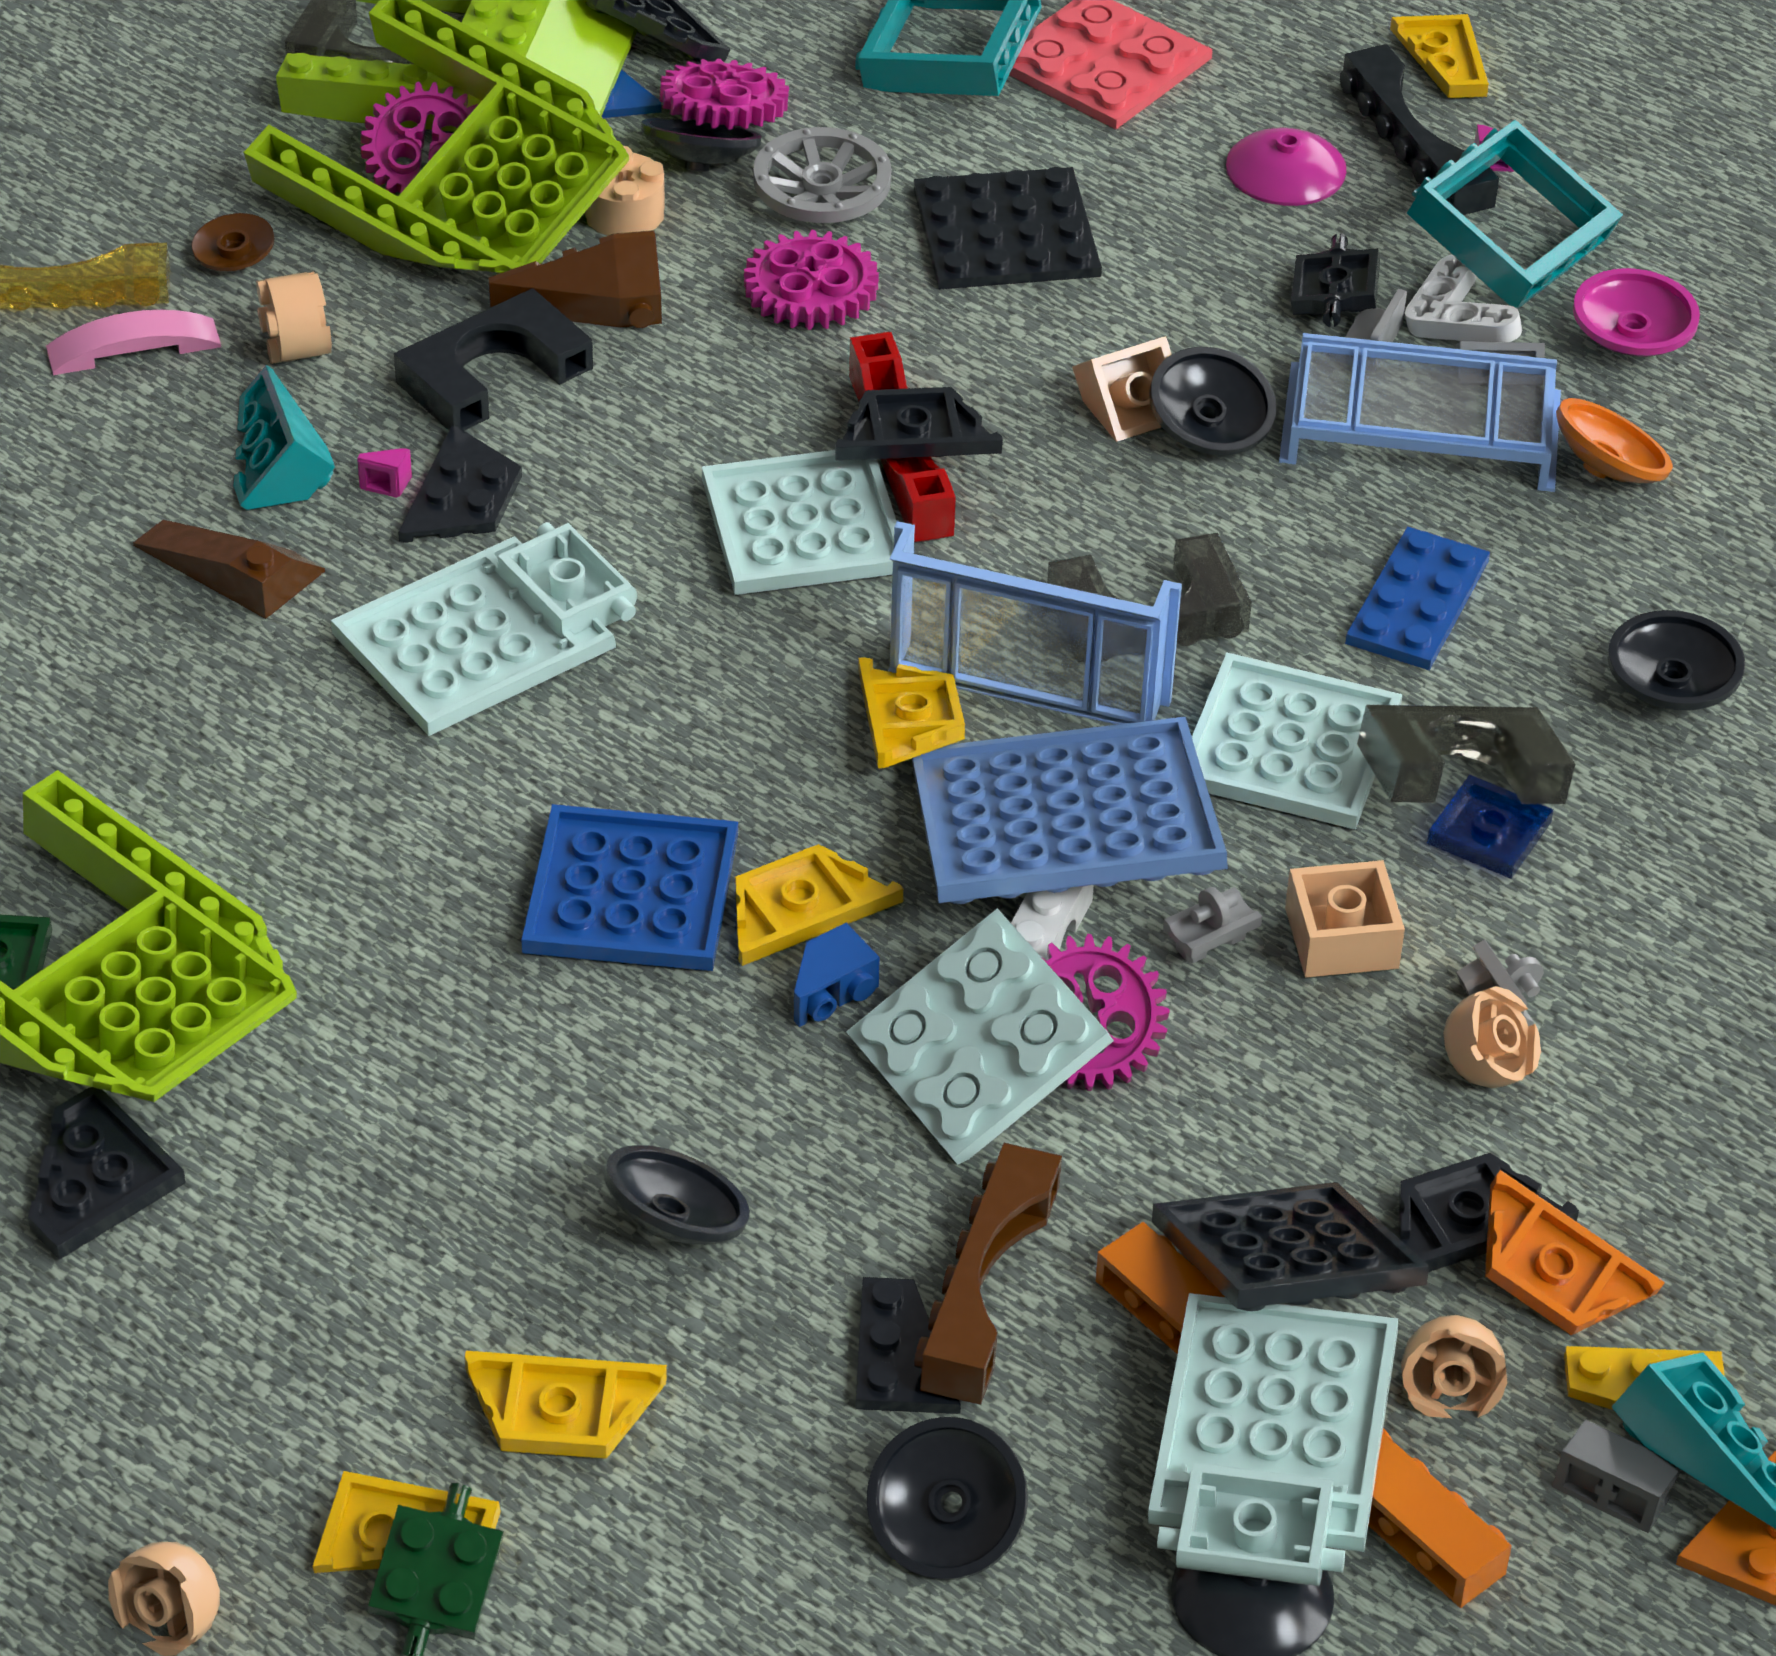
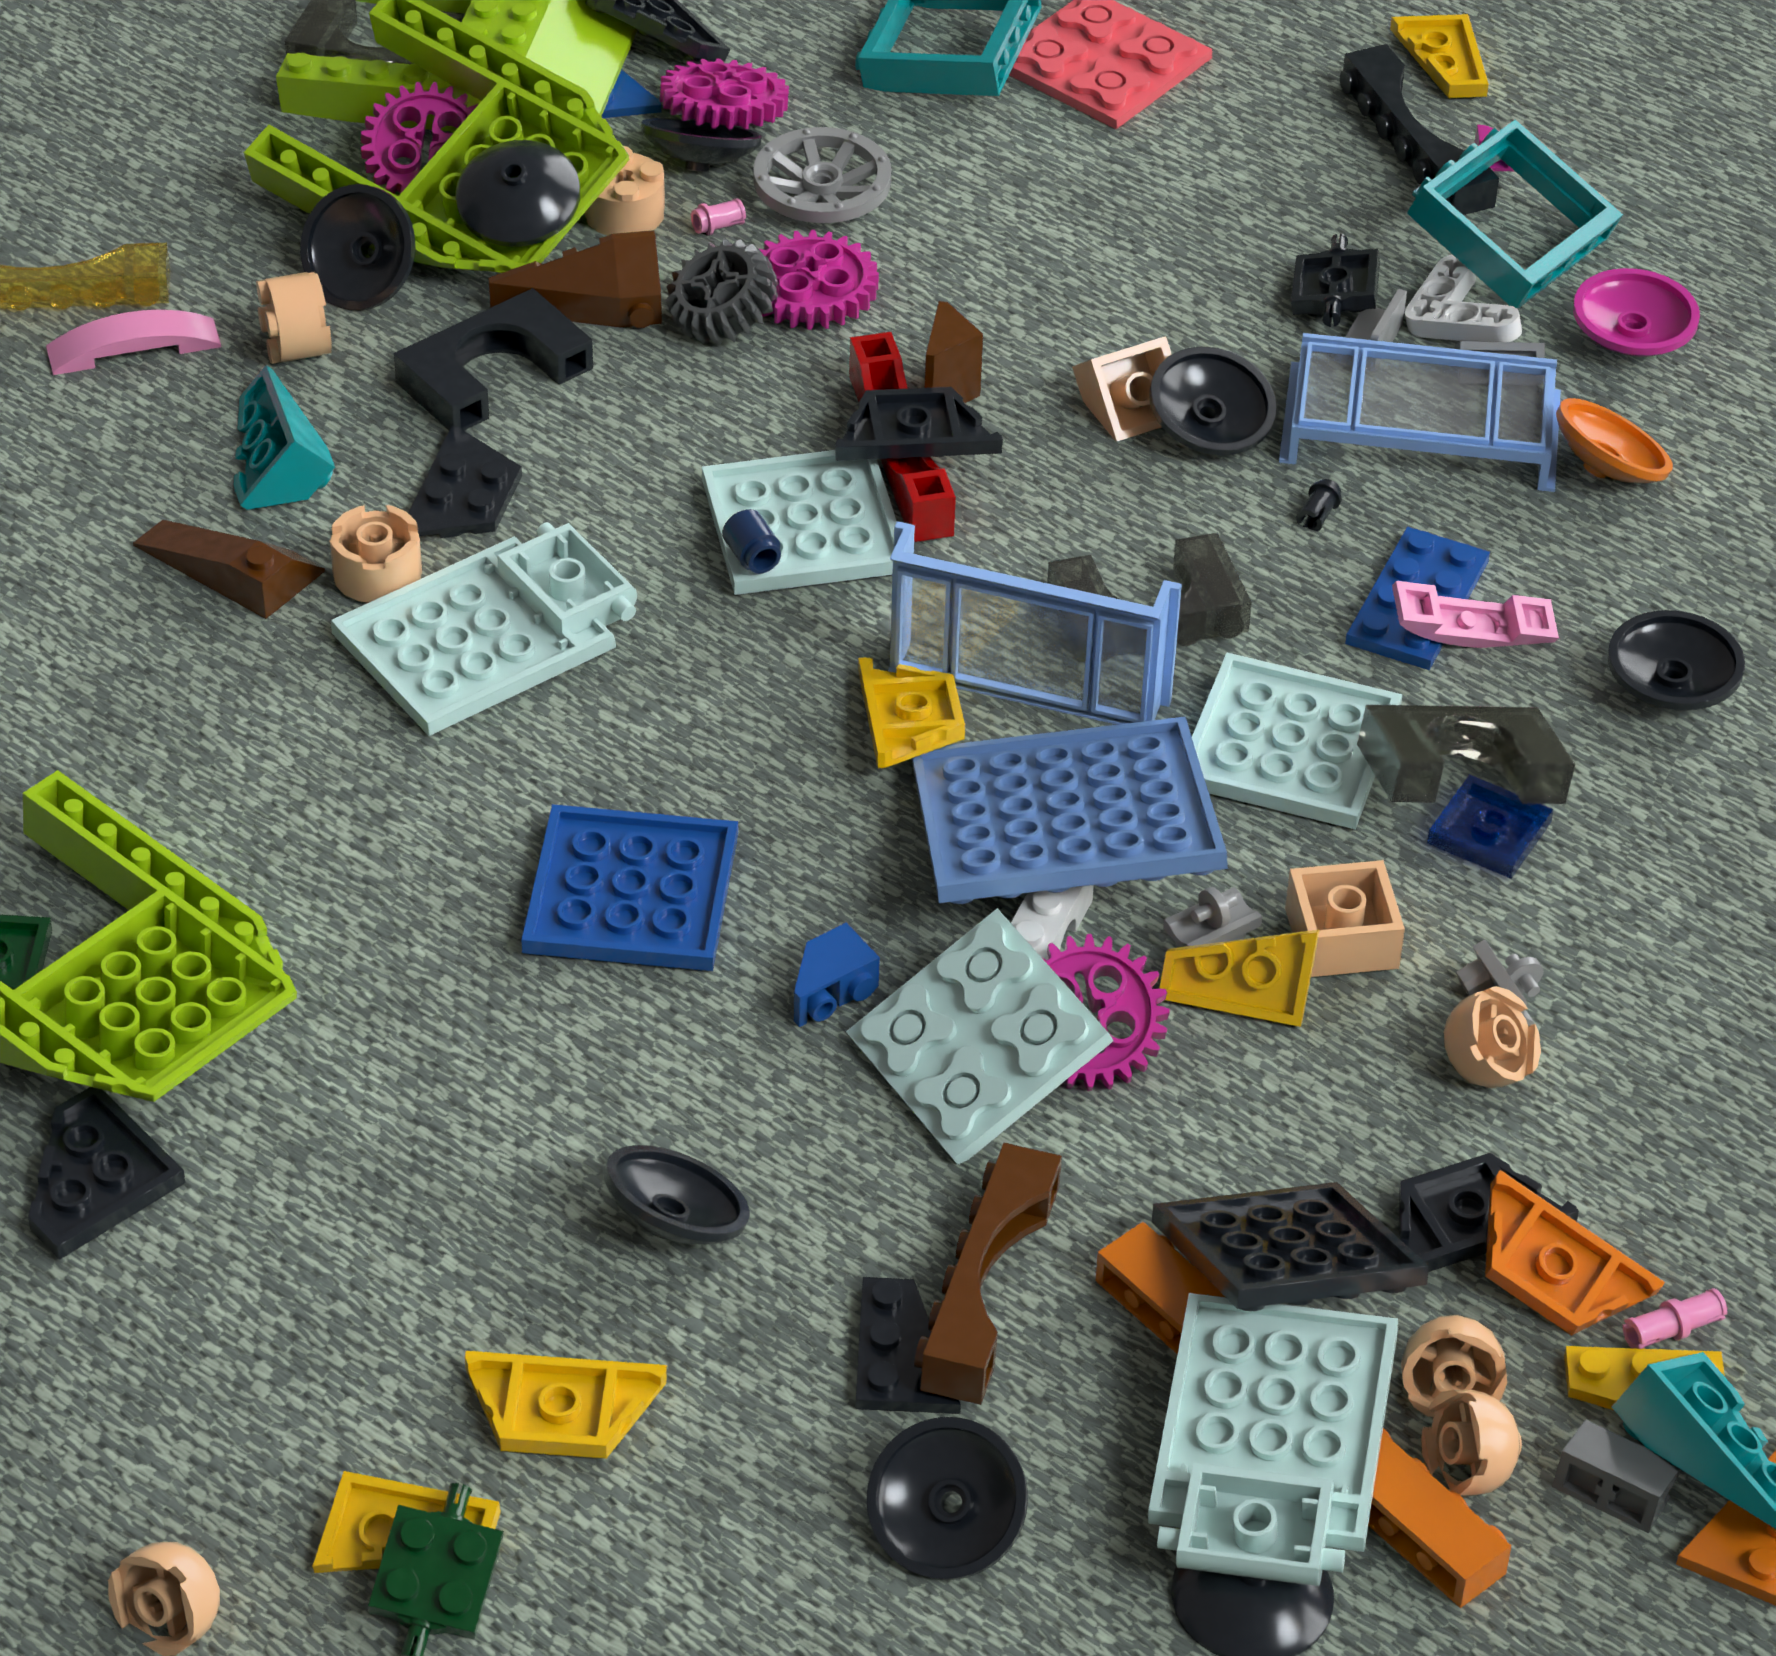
(233, 242): reddish brown dish -> none
(338, 243): none -> black dish
(374, 552): none -> light nougat brick
(385, 471): dark pink slope -> none
(518, 208): none -> black dish
(710, 218): none -> bright pink pin
(722, 291): none -> dark grey gear
(752, 541): none -> dark blue brick
(804, 899): yellow wing -> none
(954, 353): none -> reddish brown slope
(1006, 228): black plate -> none
(1245, 976): none -> yellow wing
(1286, 166): dark pink dish -> none
(1323, 497): none -> black pin
(1473, 622): none -> bright pink slope
(1473, 1432): none -> light nougat cylinder
(1675, 1319): none -> bright pink pin

